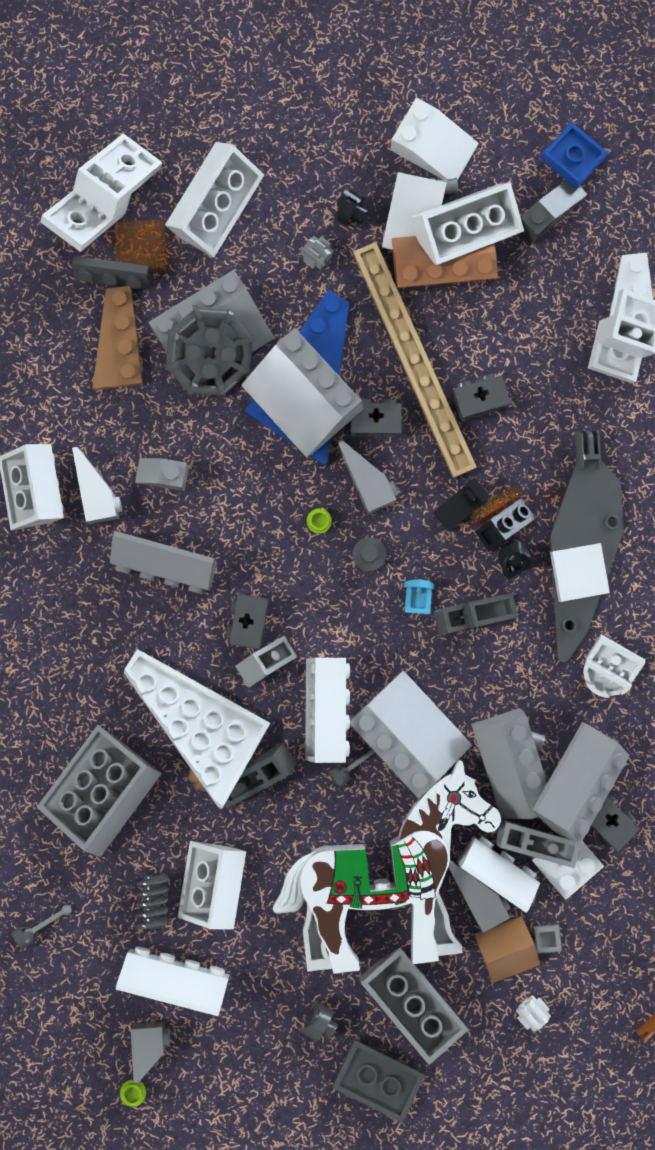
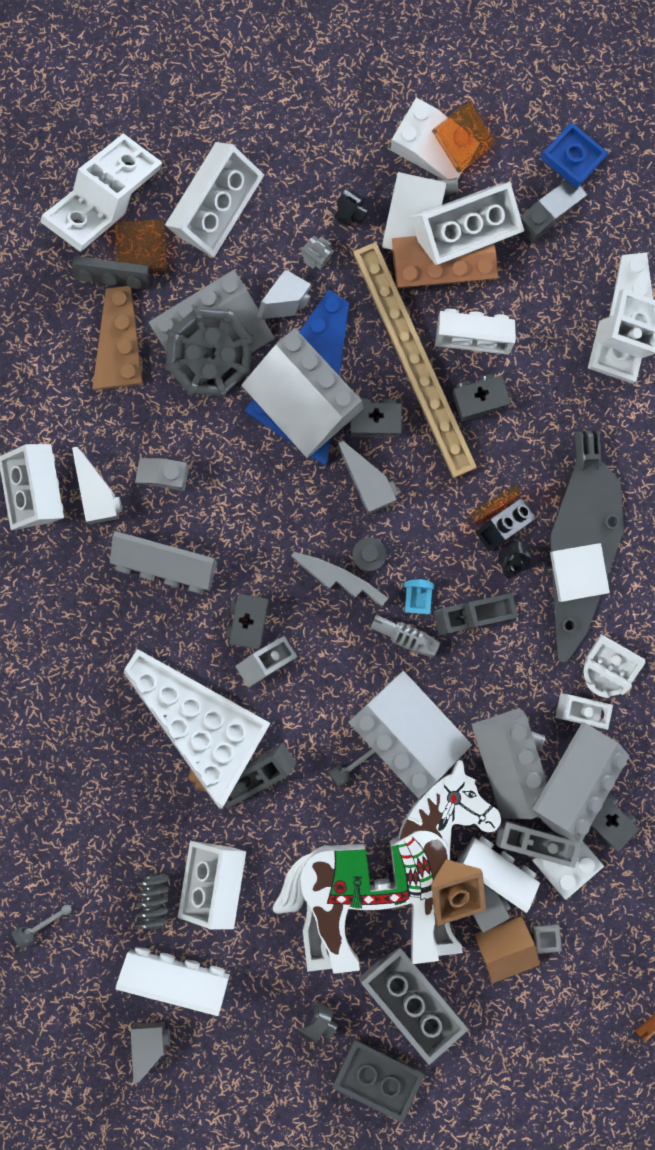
(98, 791): light grey slope -> none
(132, 1093): lime plate -> none
(285, 297): none -> slope
(319, 521): lime plate -> none
(327, 710): white slope -> none
(330, 574): none -> light grey slope
(406, 636): none -> light grey hinge
(457, 892): none -> medium nougat slope
(461, 504): black bracket -> none
(463, 136): none -> clear orange tile
(475, 332): none -> white slope
(533, 1013): white gear -> none
(583, 710): none -> white slope

